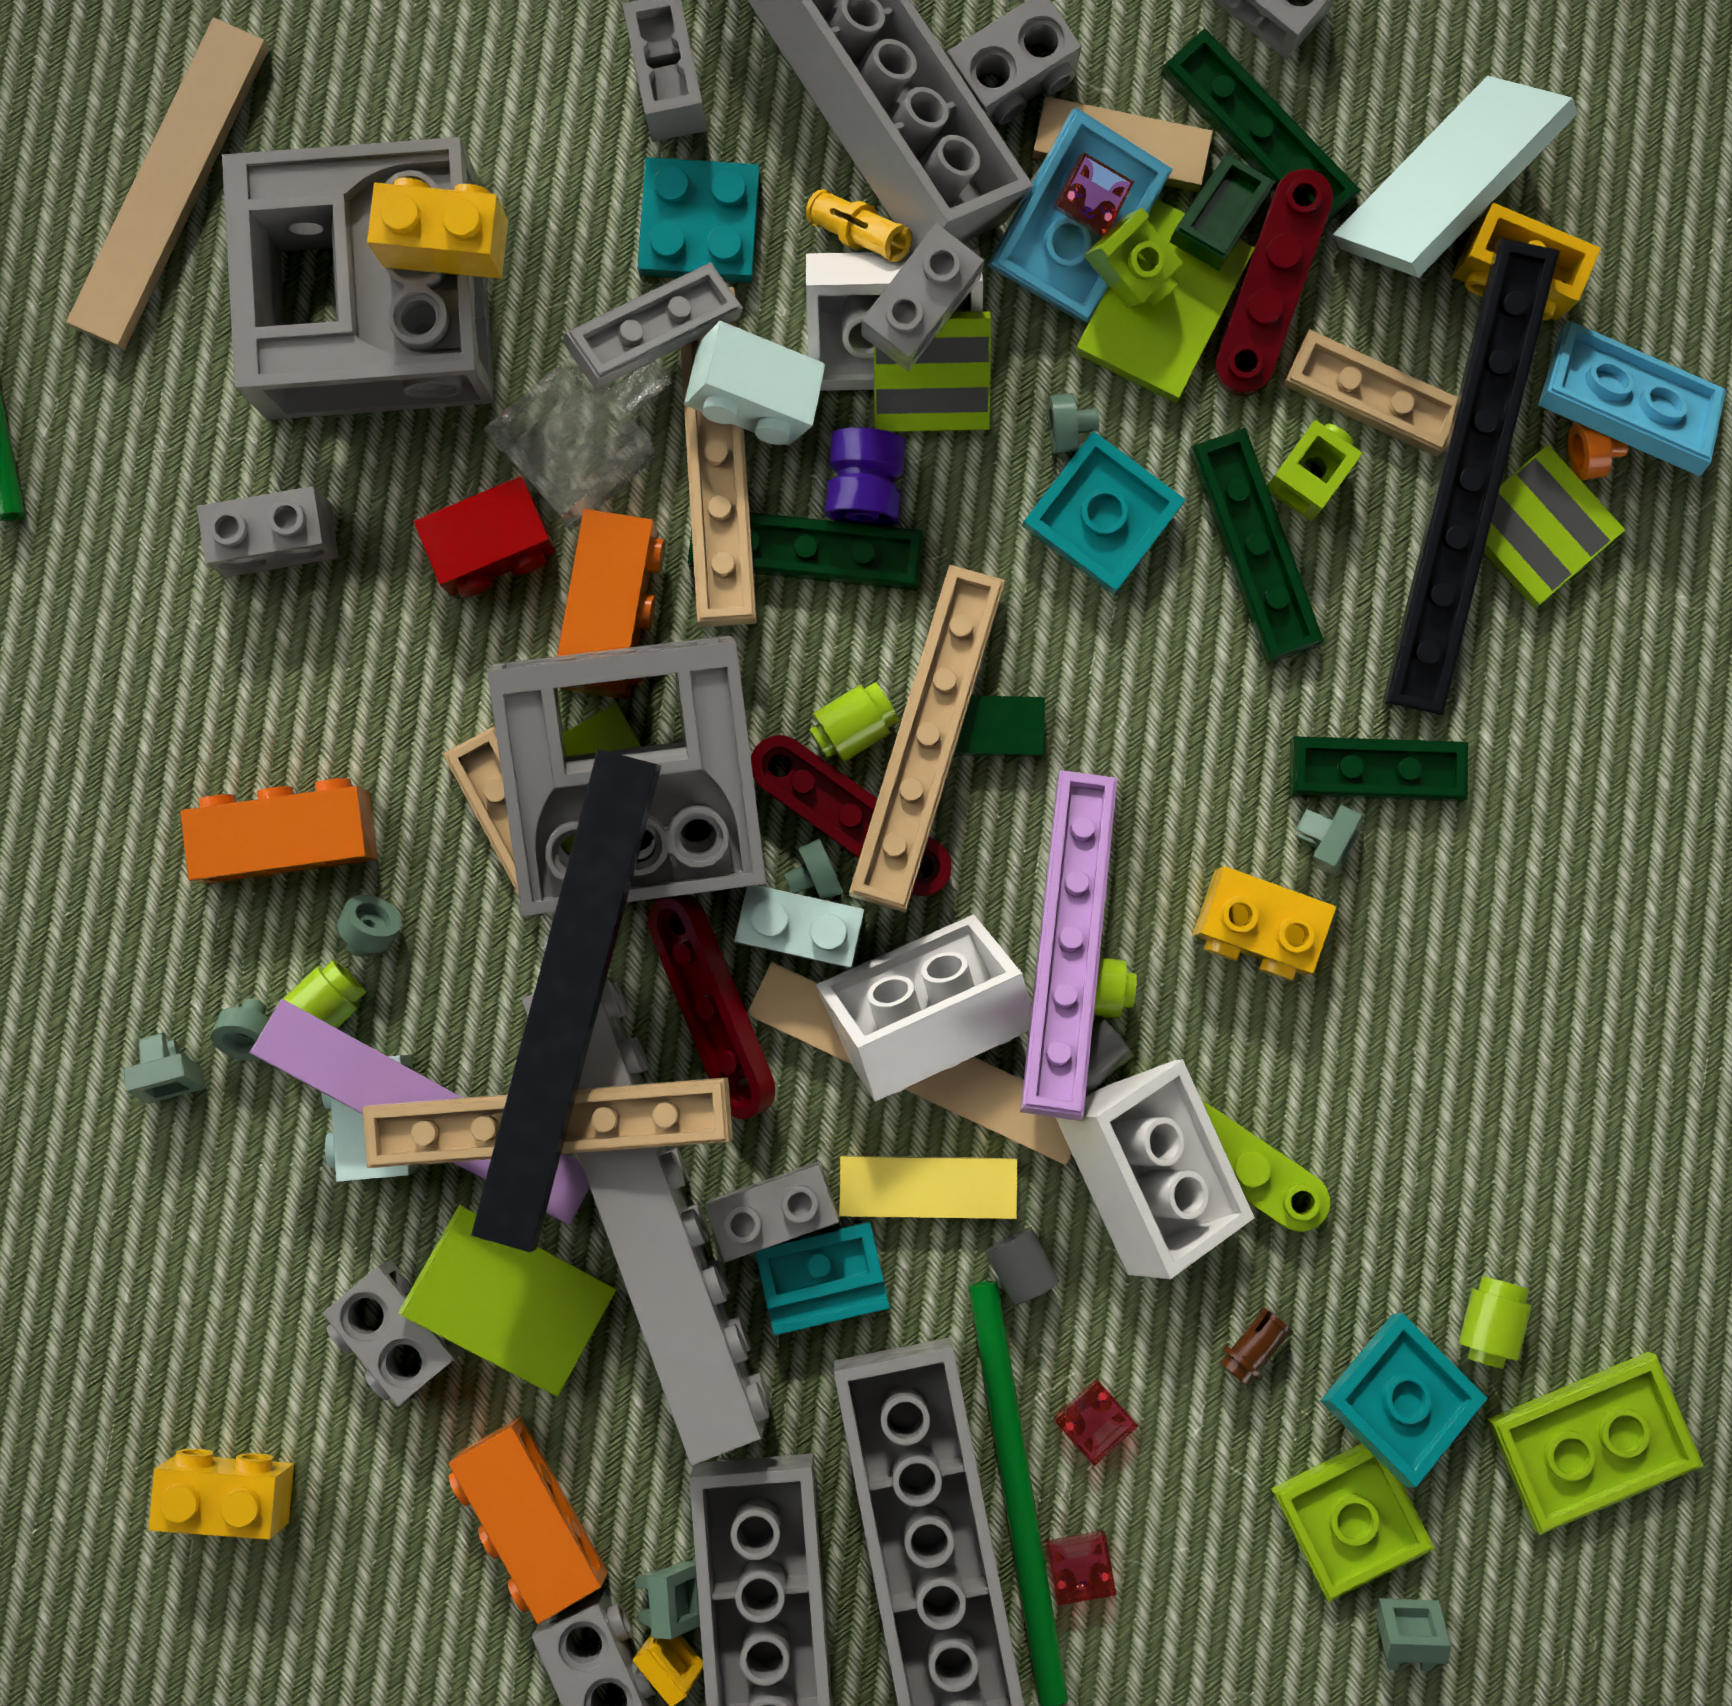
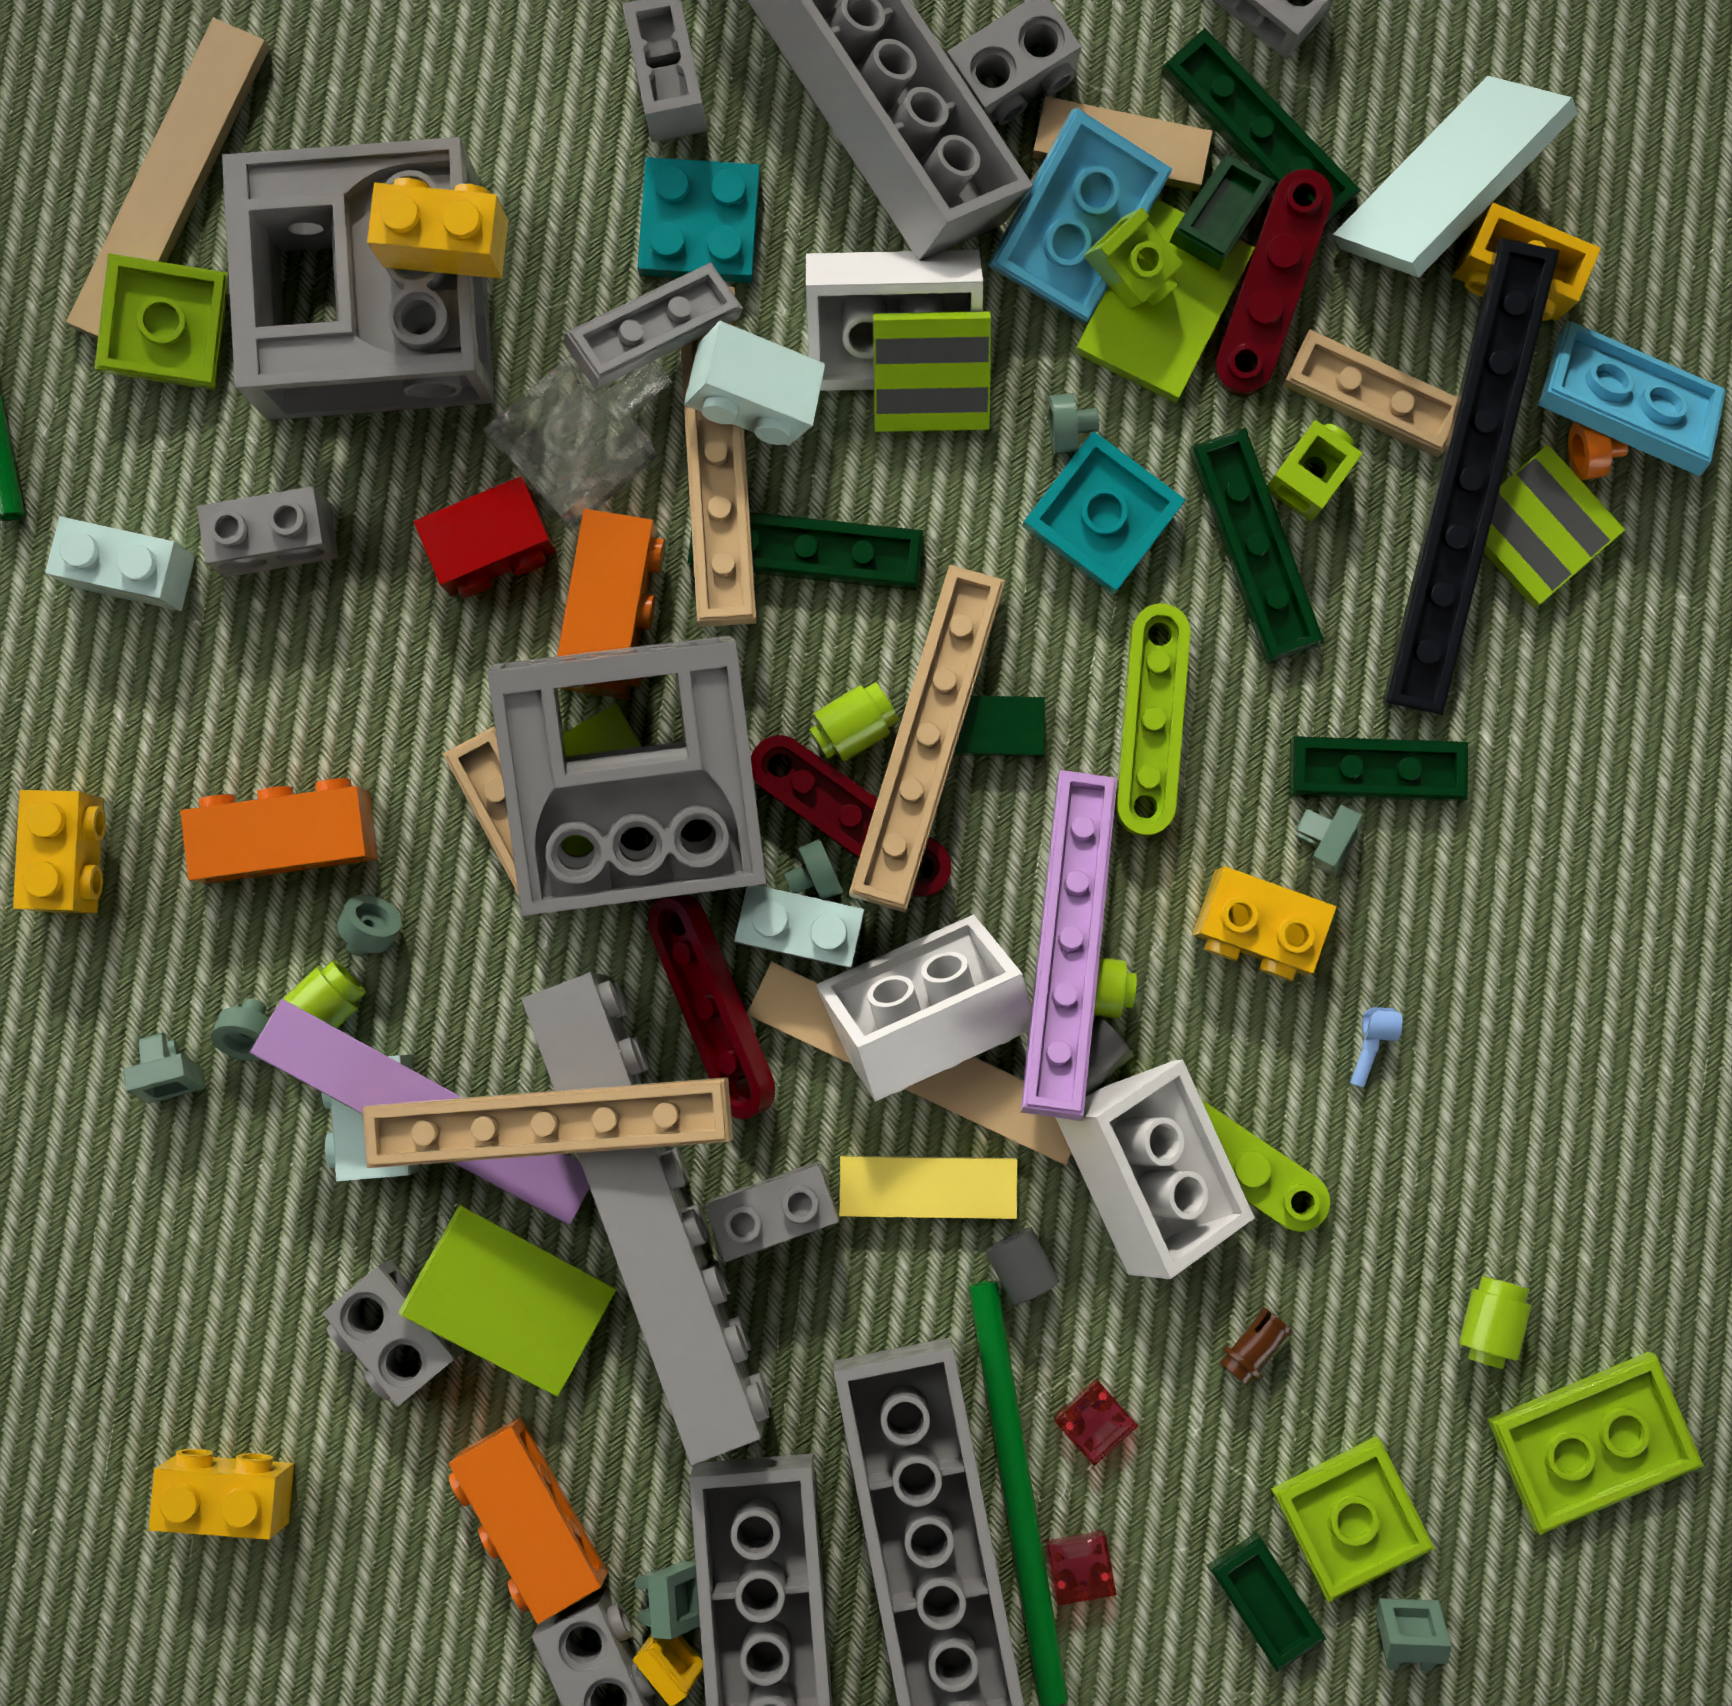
(59, 852): none -> yellow brick
(120, 563): none -> light aqua brick
(161, 322): none -> lime tile
(566, 1000): black tile -> none
(822, 1278): teal plate -> none
(865, 469): dark purple wheel -> none
(880, 236): yellow pin -> none
(922, 297): light grey brick -> none
(1093, 194): tile -> none
(1153, 719): none -> lime plate
(1267, 1602): none -> dark green tile
(1376, 1025): none -> light blue hand
(1404, 1400): teal plate -> none

